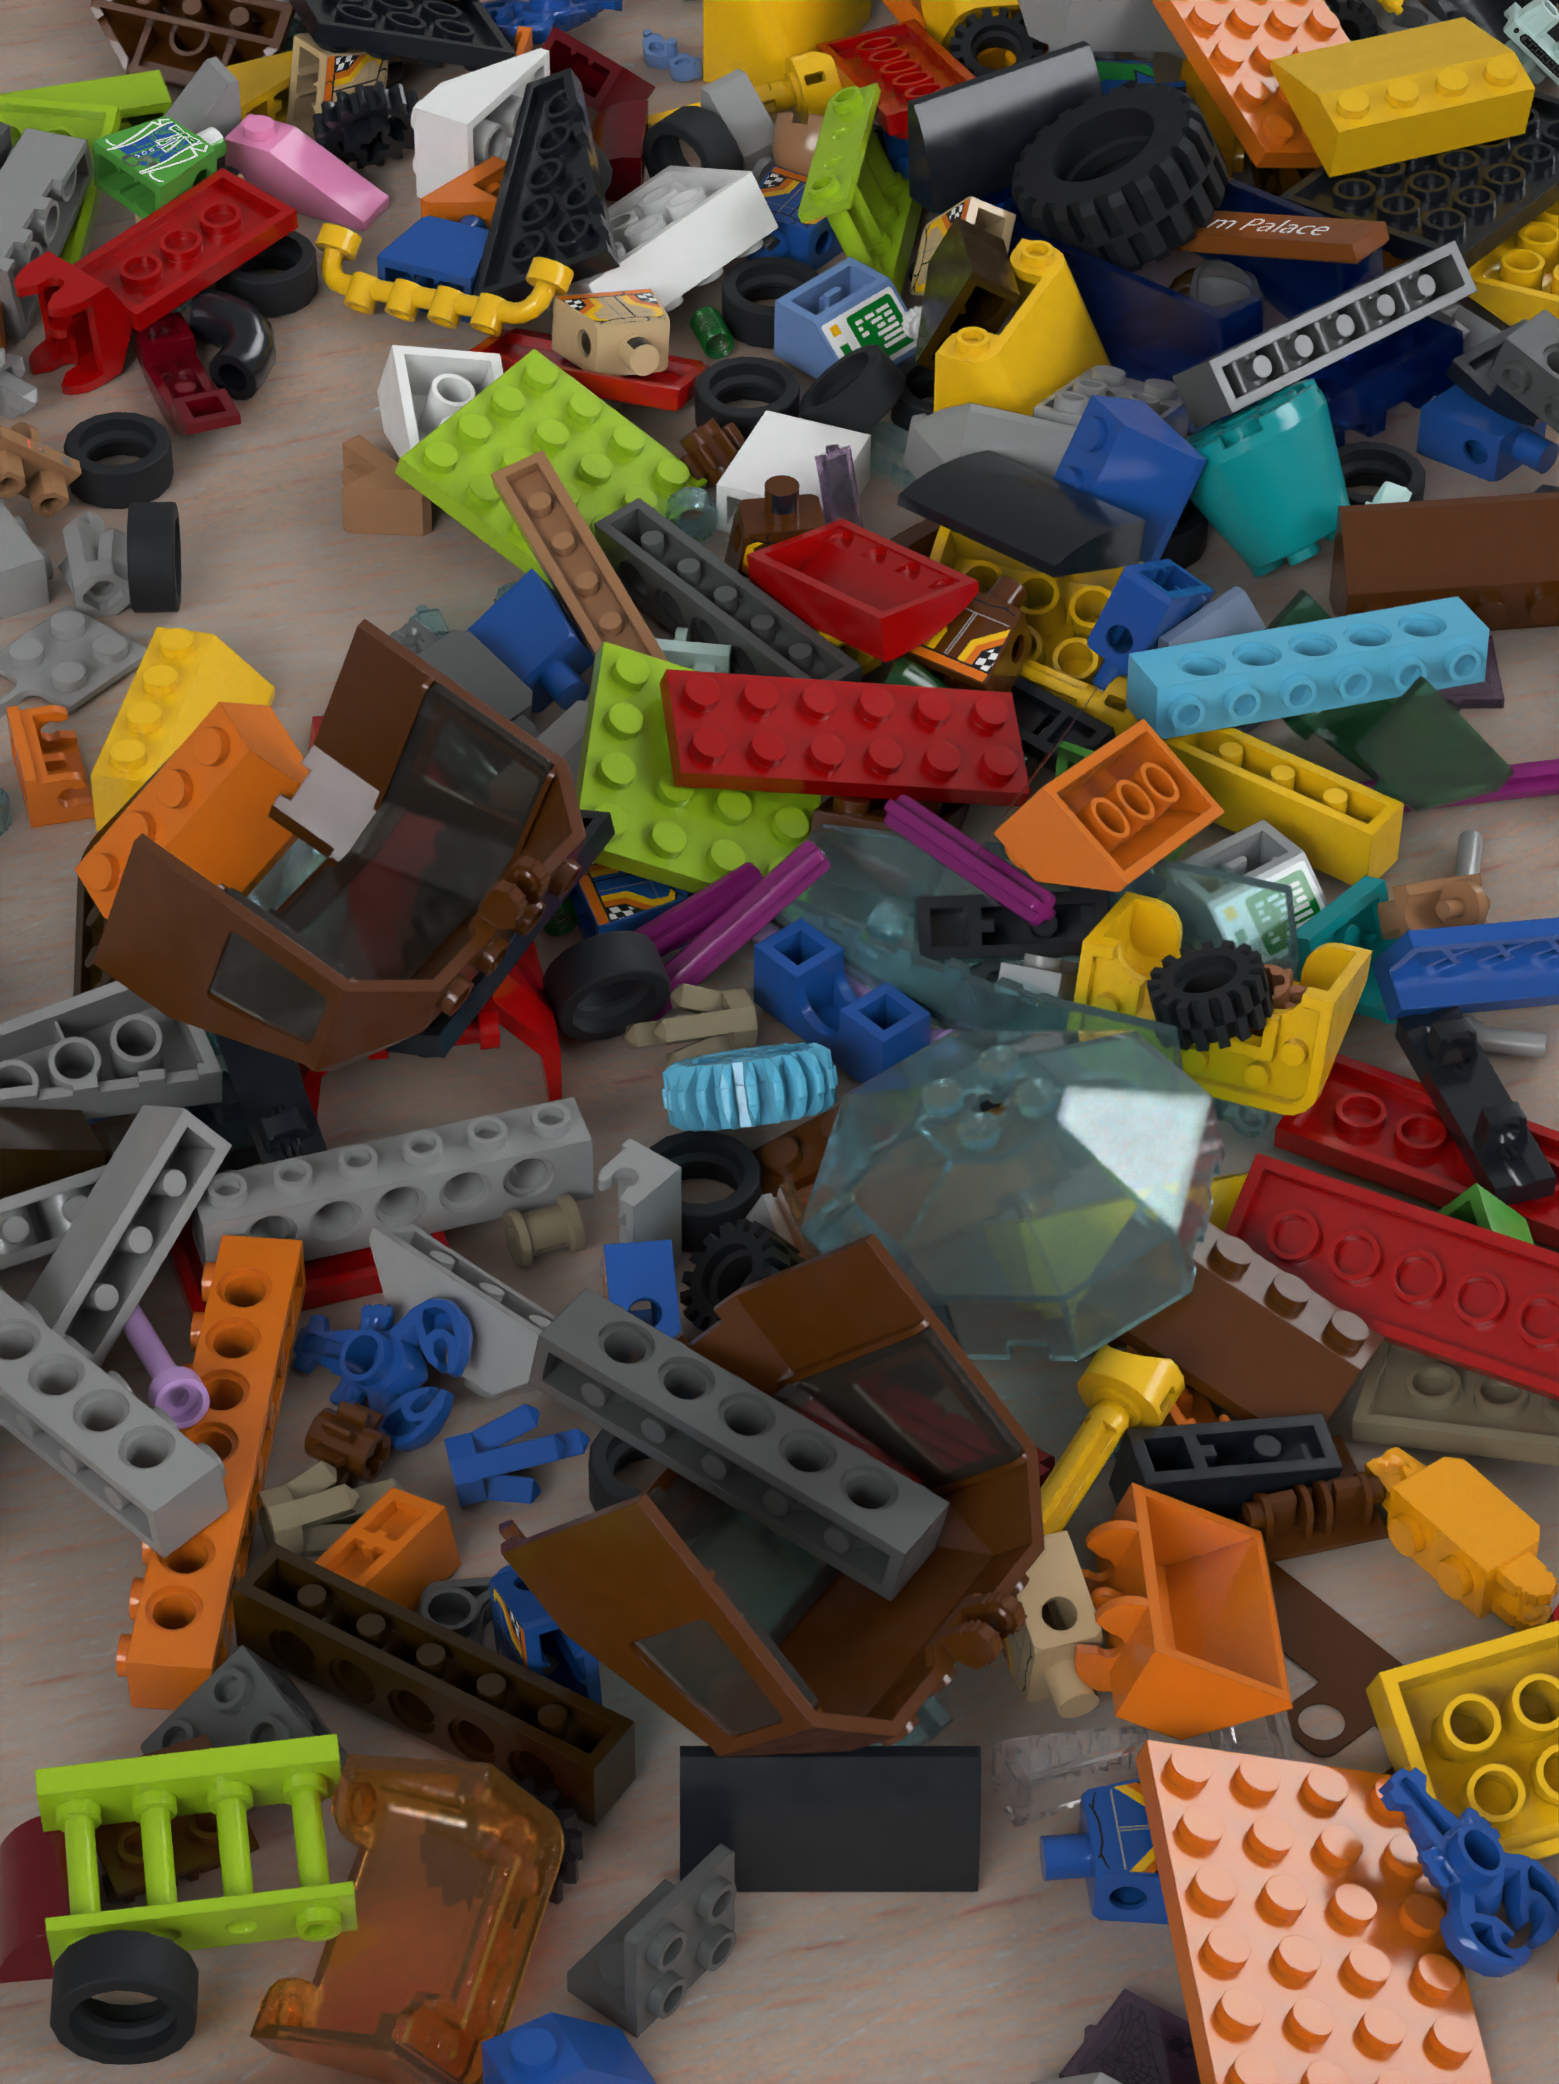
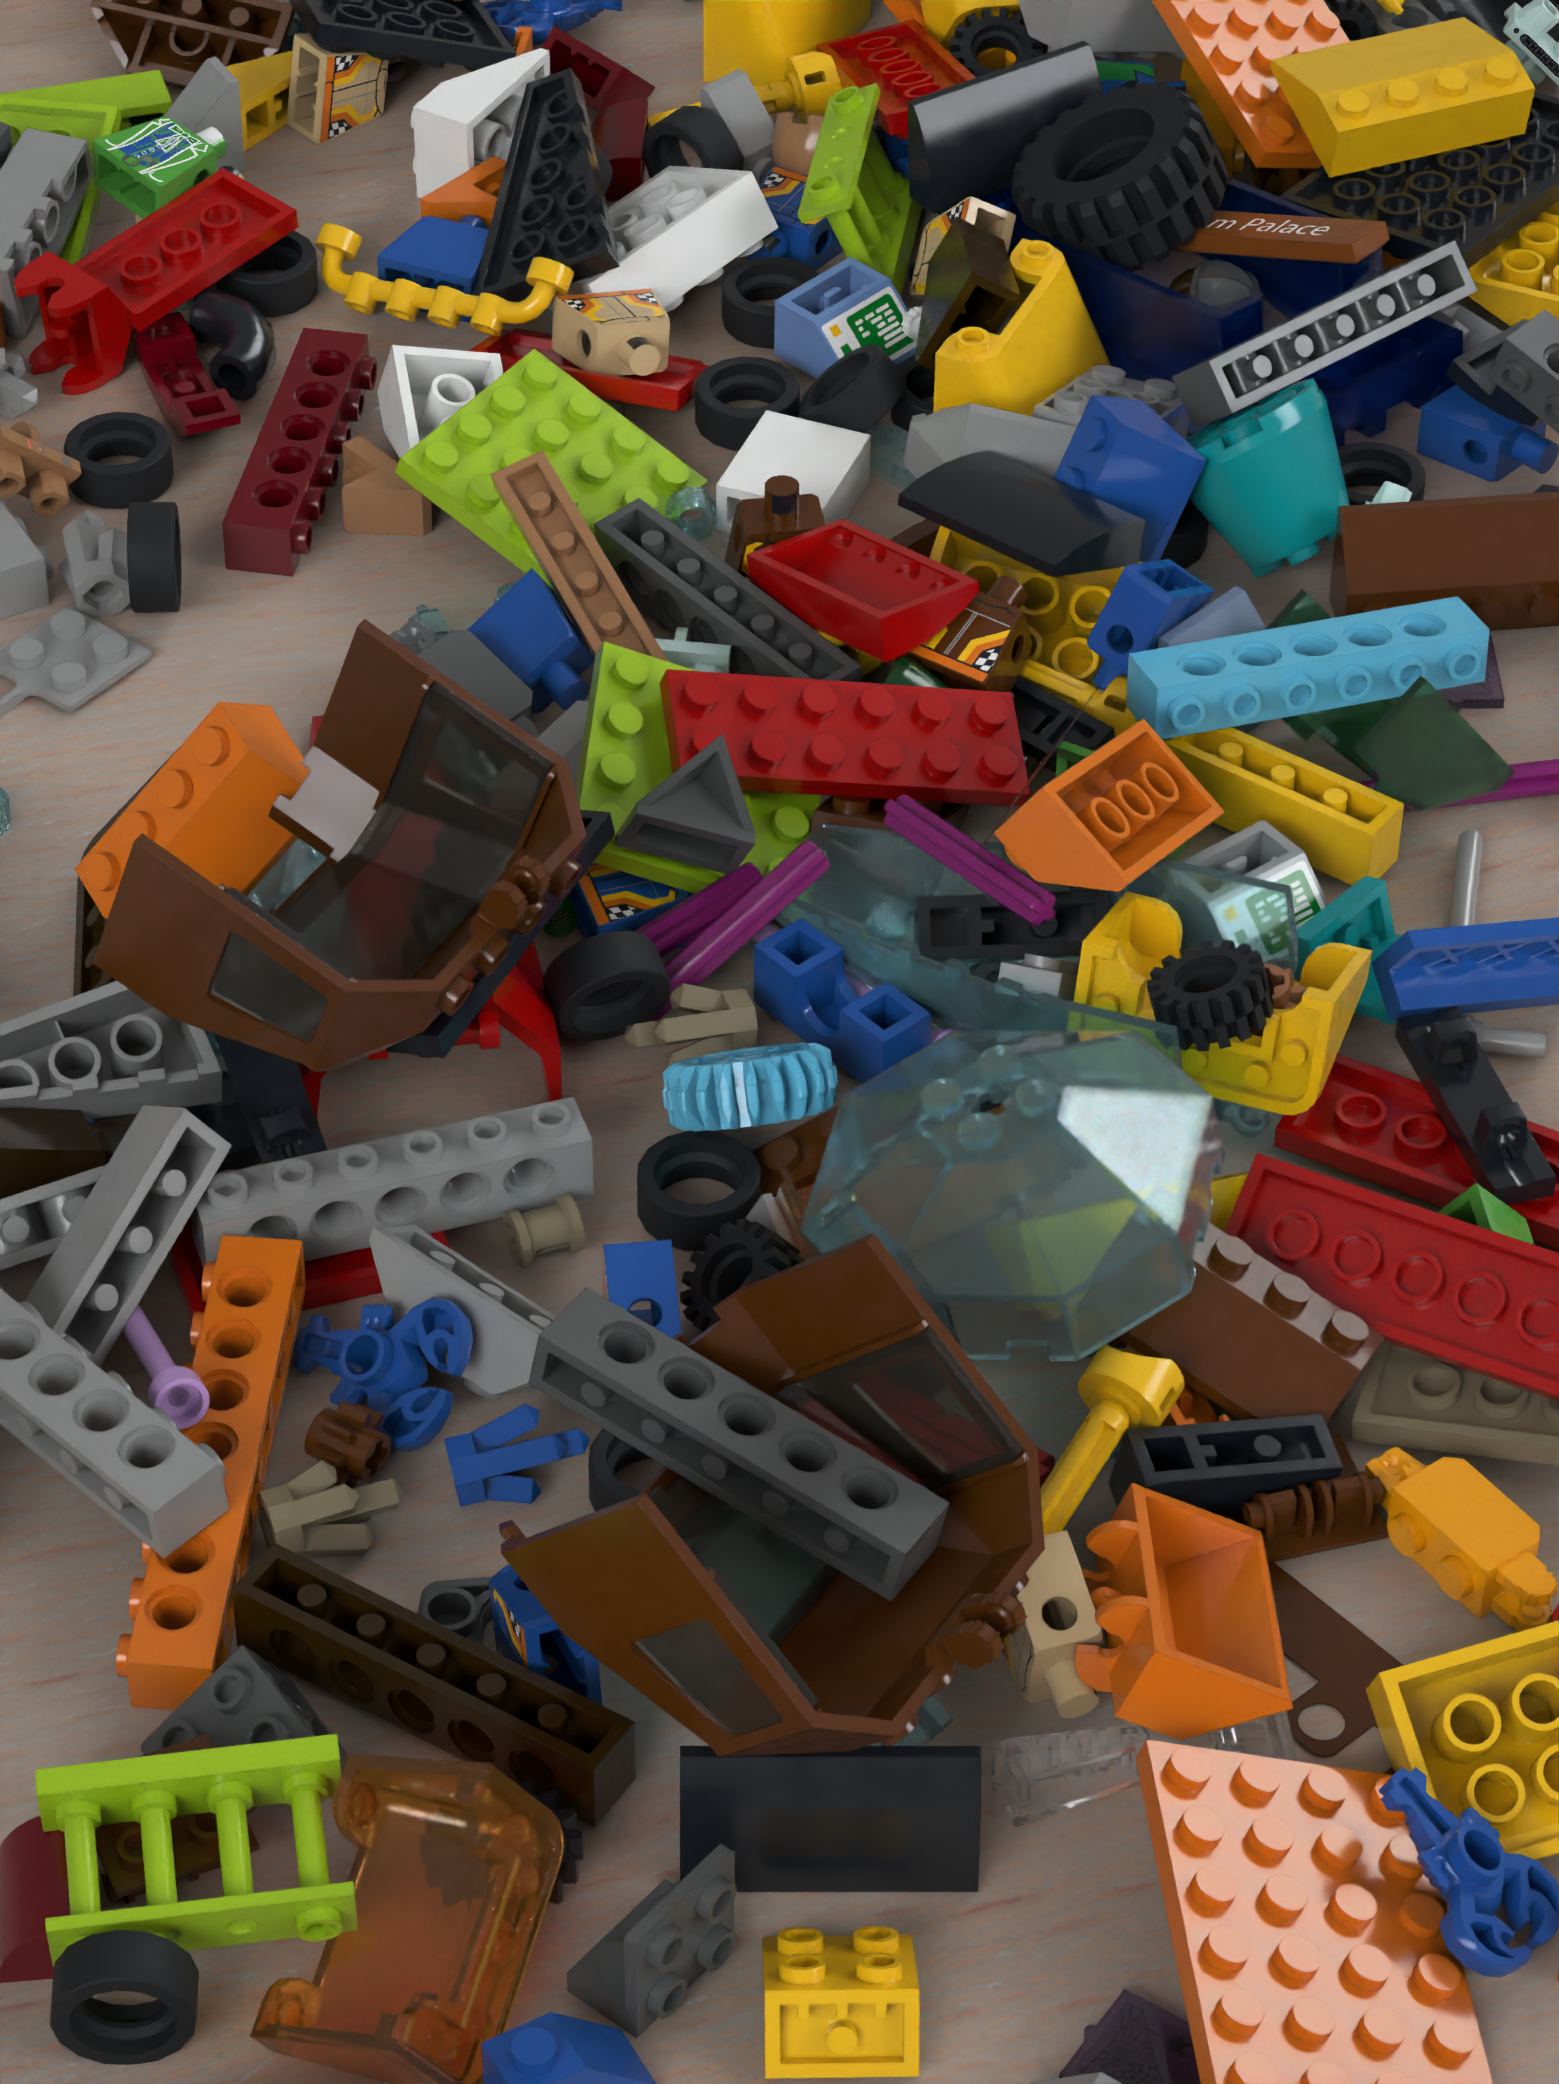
(48, 767): orange hinge -> none
(167, 700): yellow slope -> none
(298, 452): none -> dark red brick
(302, 173): bright pink slope -> none
(367, 124): black gear -> none
(396, 1548): orange hinge -> none
(646, 1196): light grey hinge -> none
(665, 55): medium blue piece -> none
(694, 815): none -> dark grey slope
(704, 336): green piece -> none
(711, 449): reddish brown gear -> none
(839, 485): clear purple piece -> none
(840, 2004): none -> yellow bracket
(1111, 1854): blue torso -> none
(1434, 905): medium nougat hips -> none

